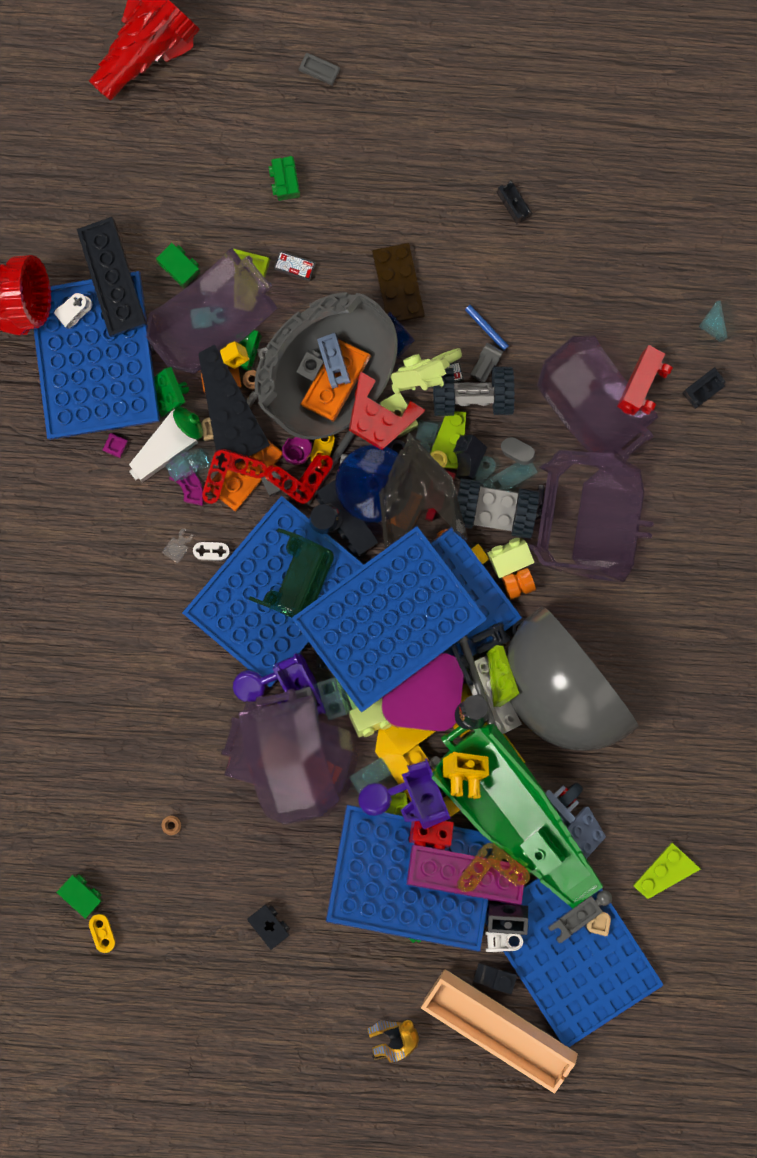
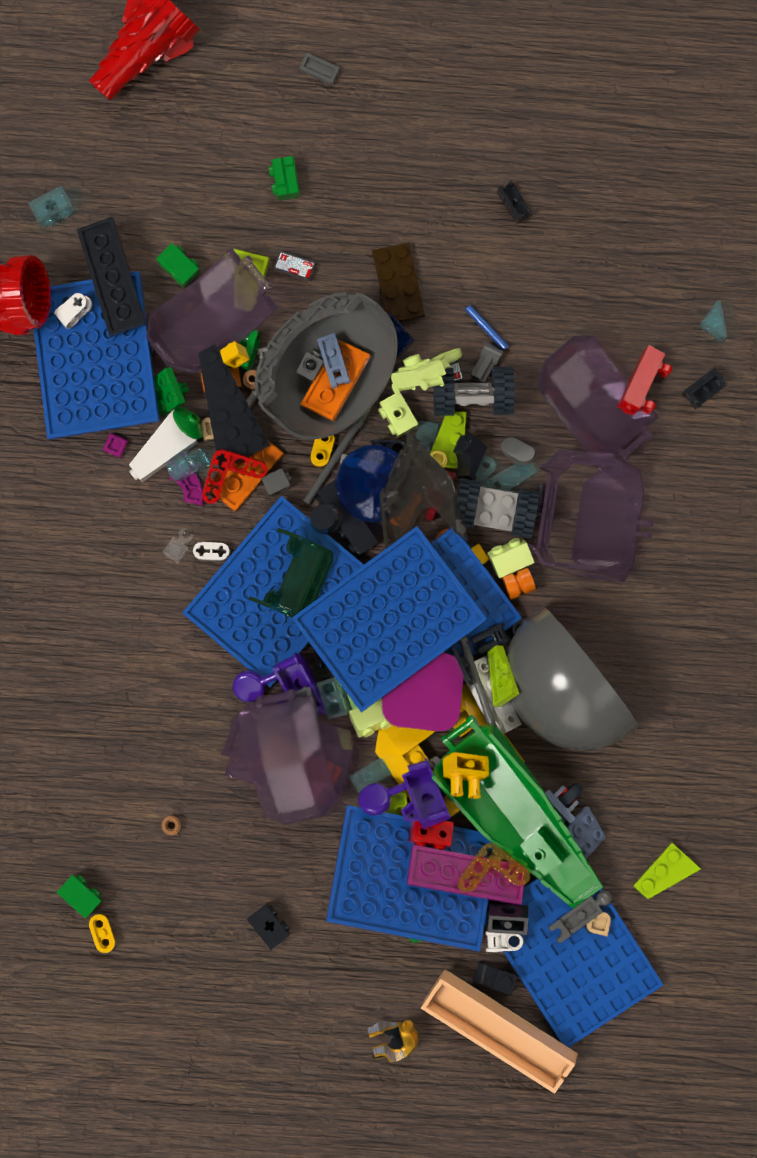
(42, 211): none -> clear light blue brick
(203, 317): clear light blue plate -> none
(296, 450): magenta hair -> none
(303, 484): red beam -> none
(374, 421): wing -> none
(472, 713): black hat -> none

